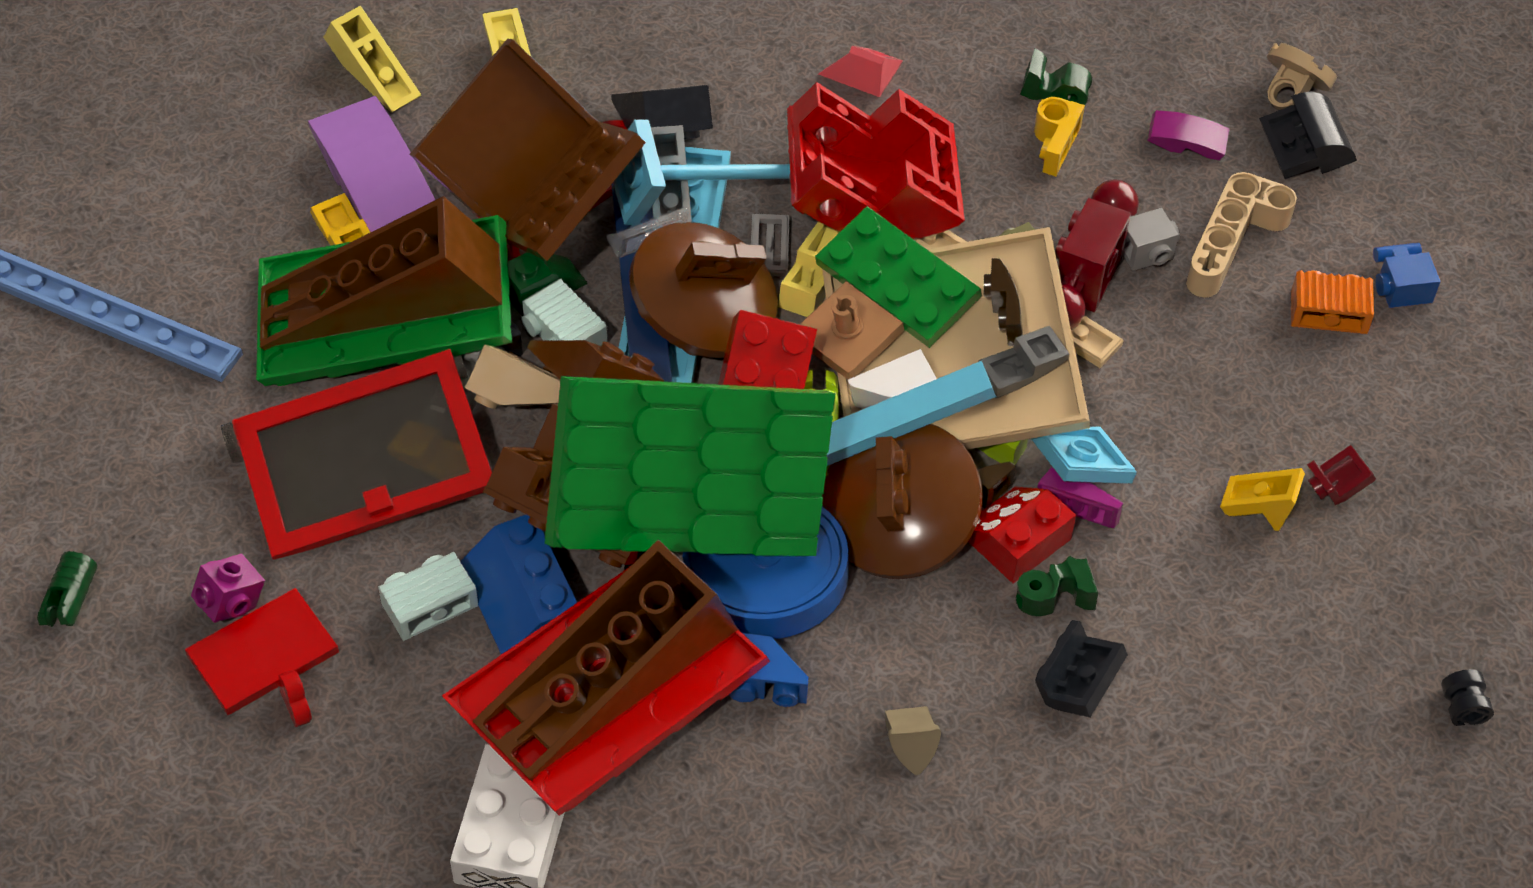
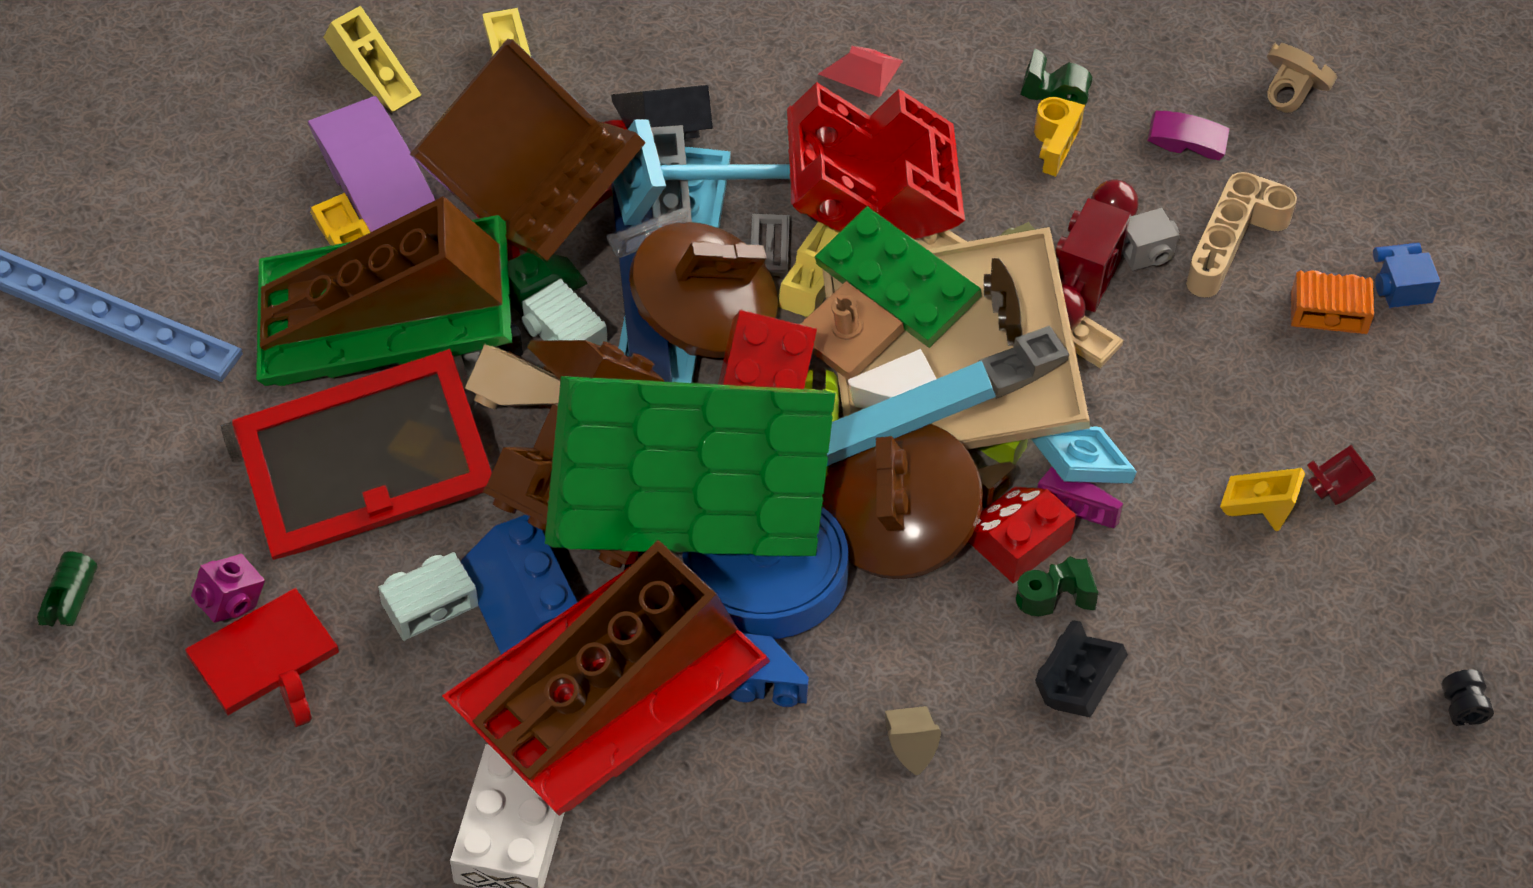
(1307, 136): black brick -> none

